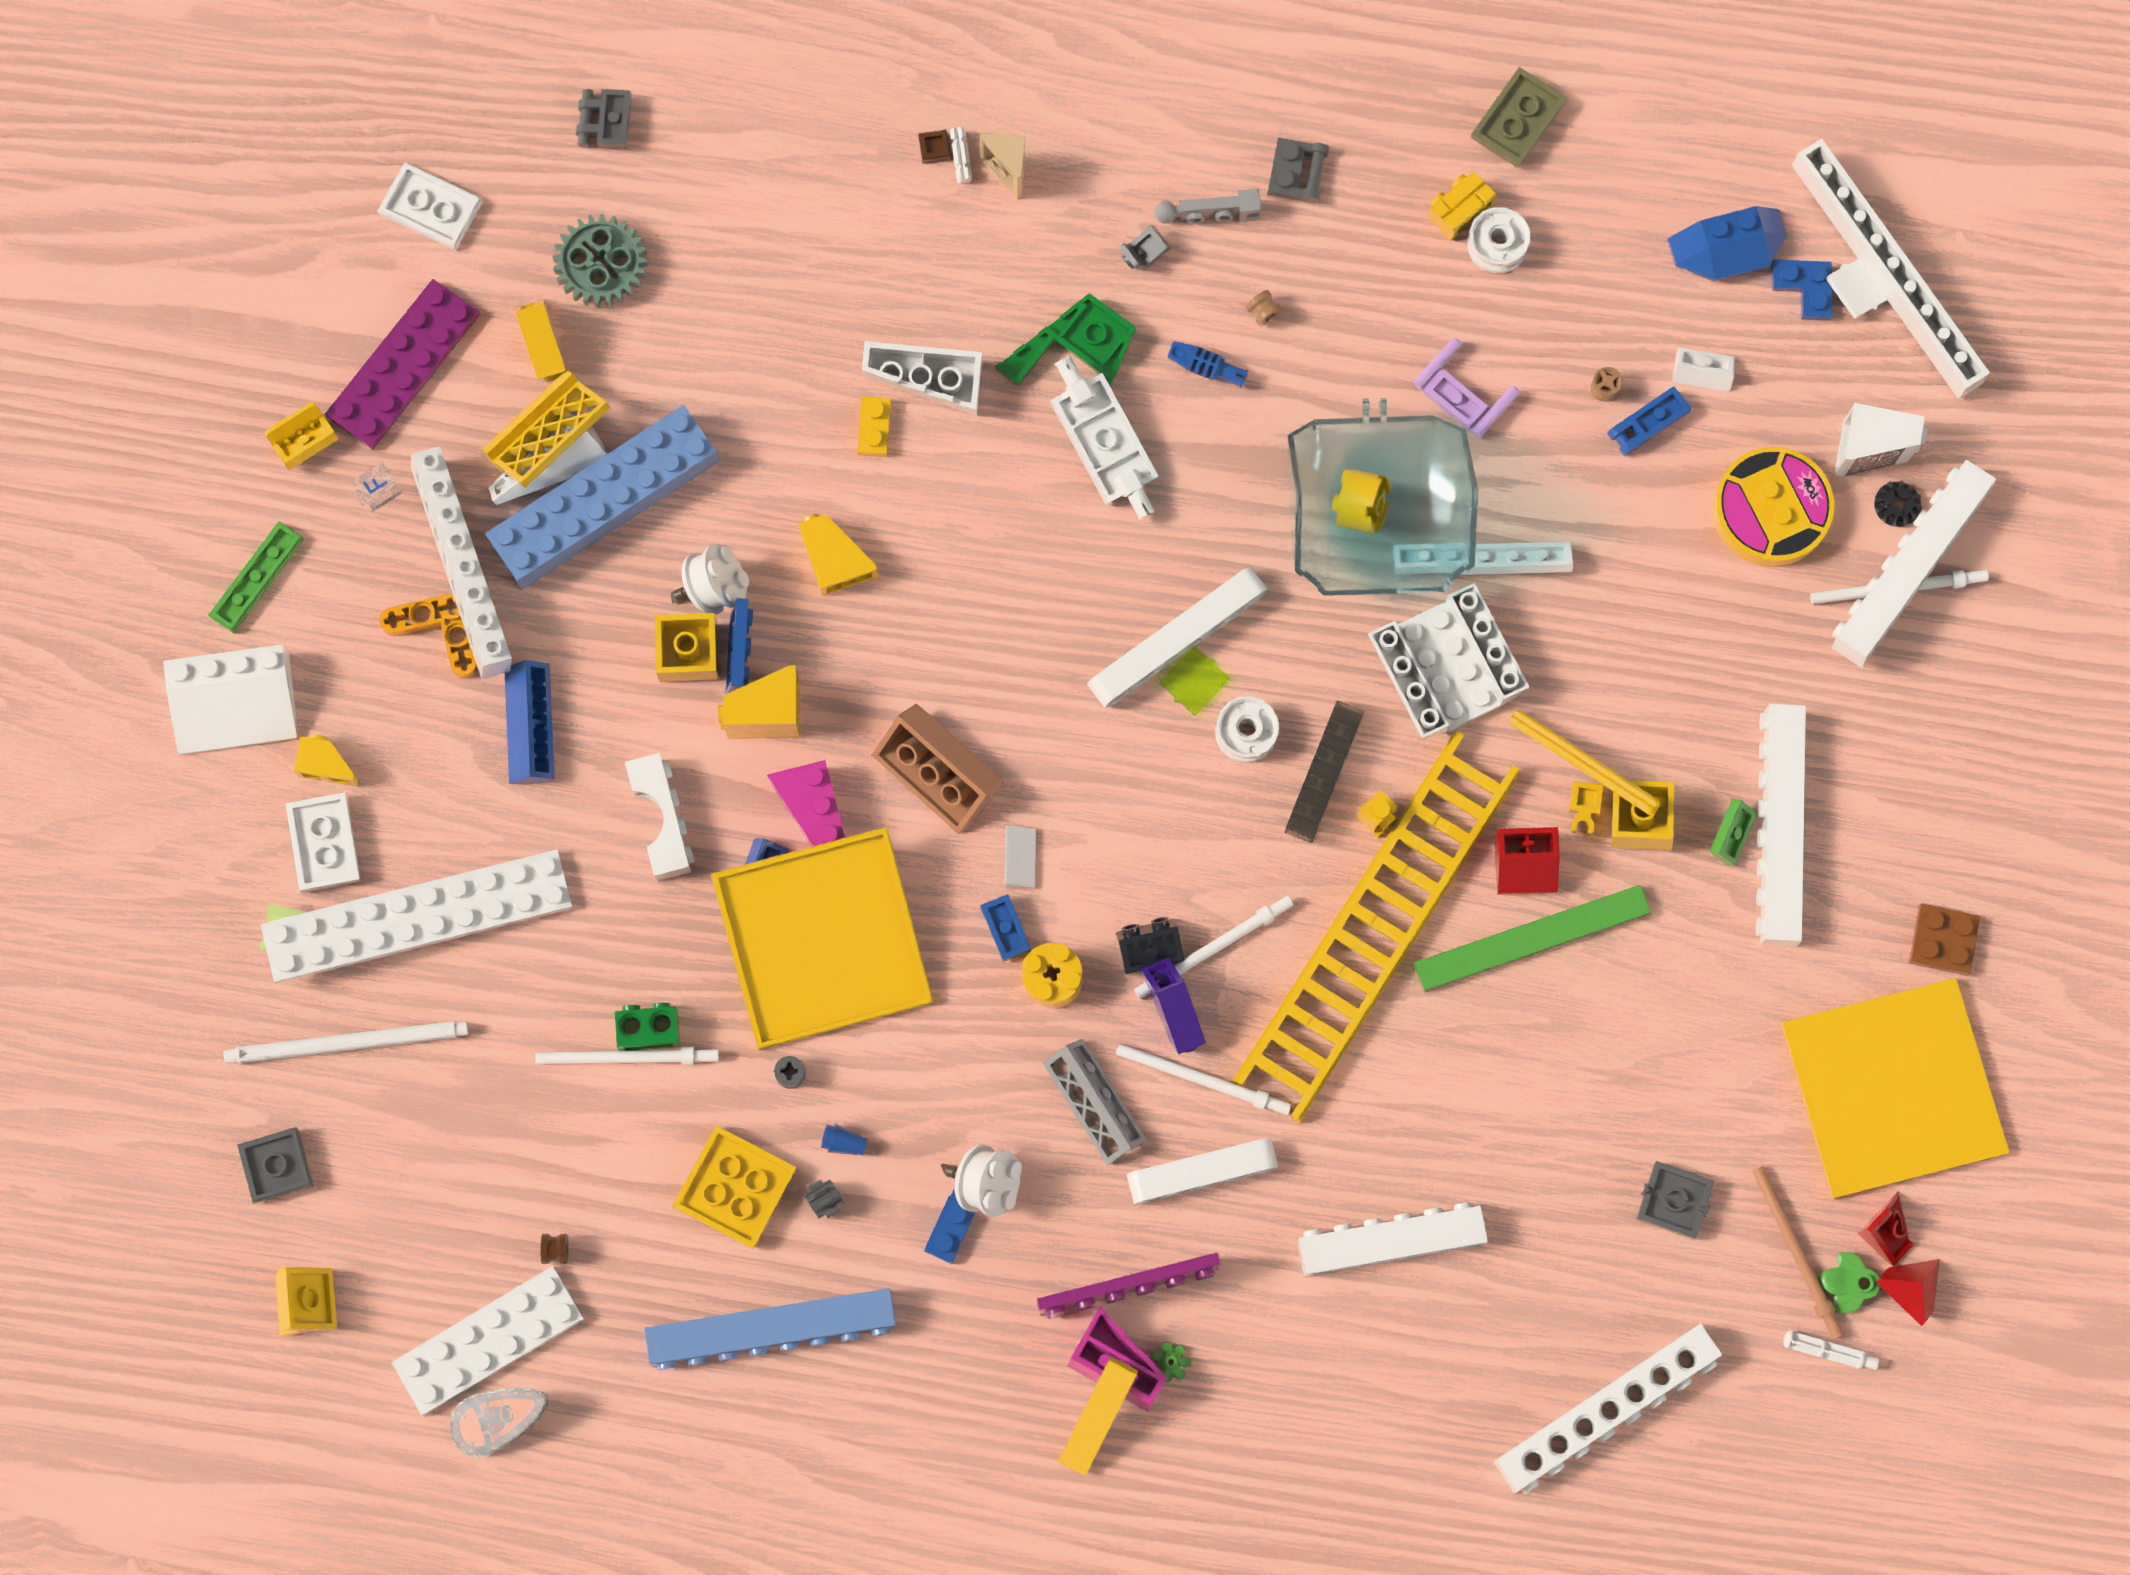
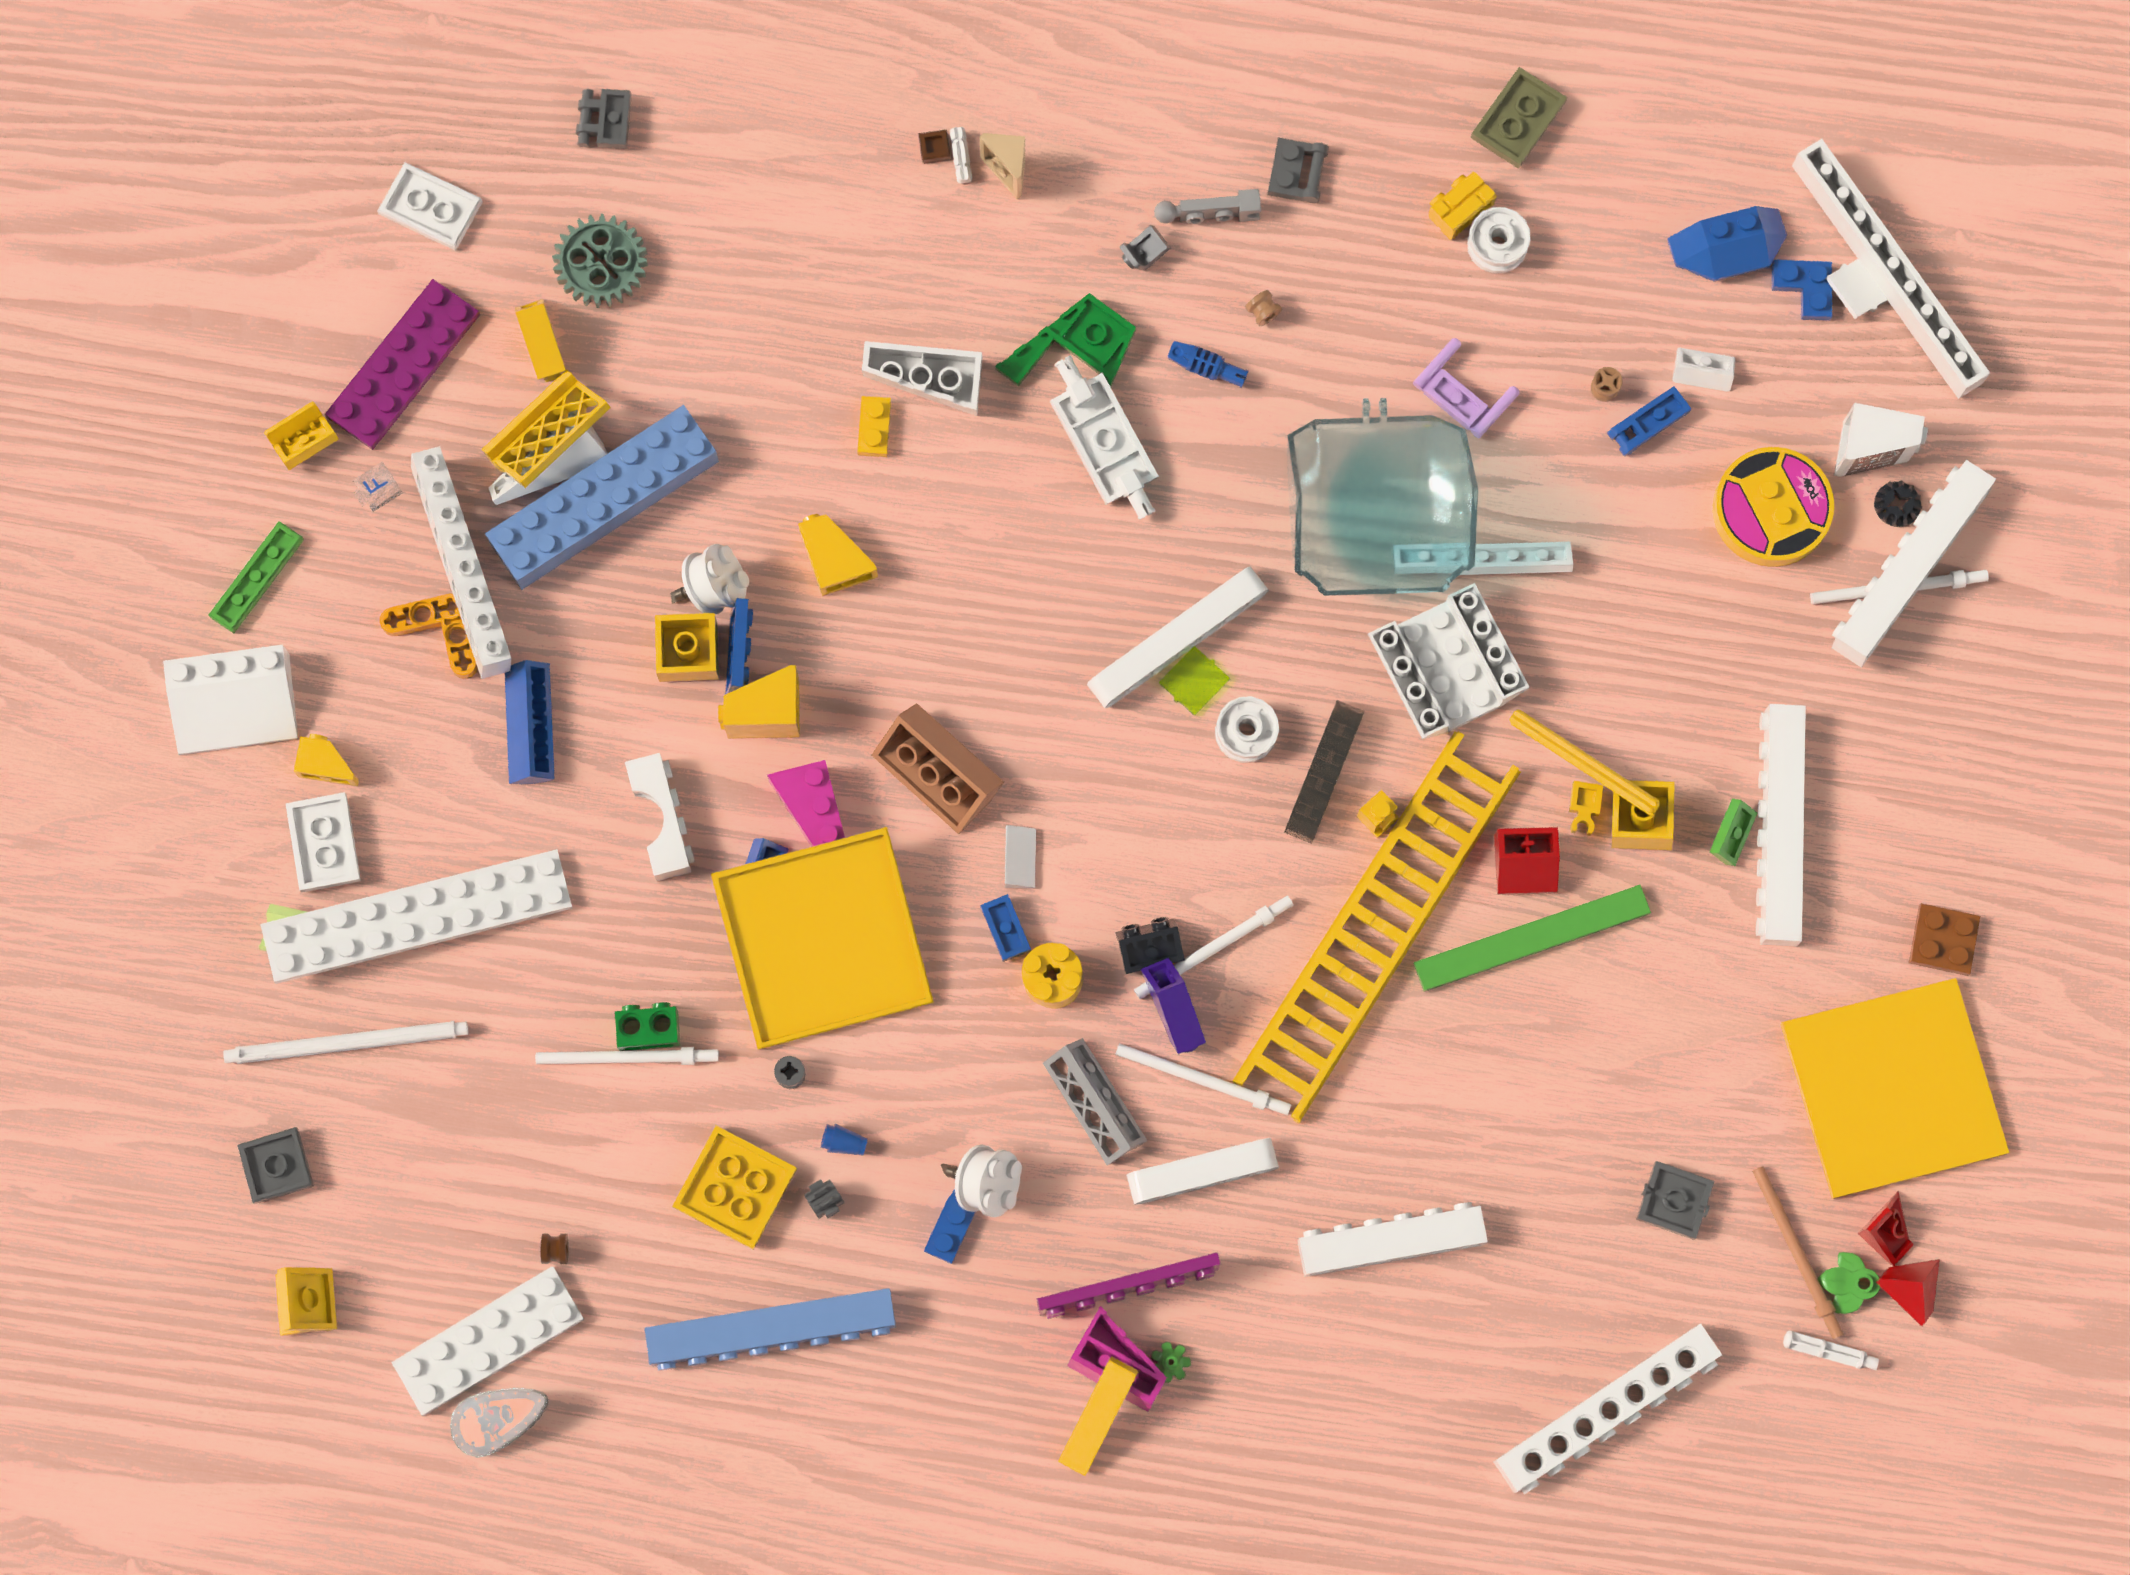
(1362, 501): yellow brick -> none

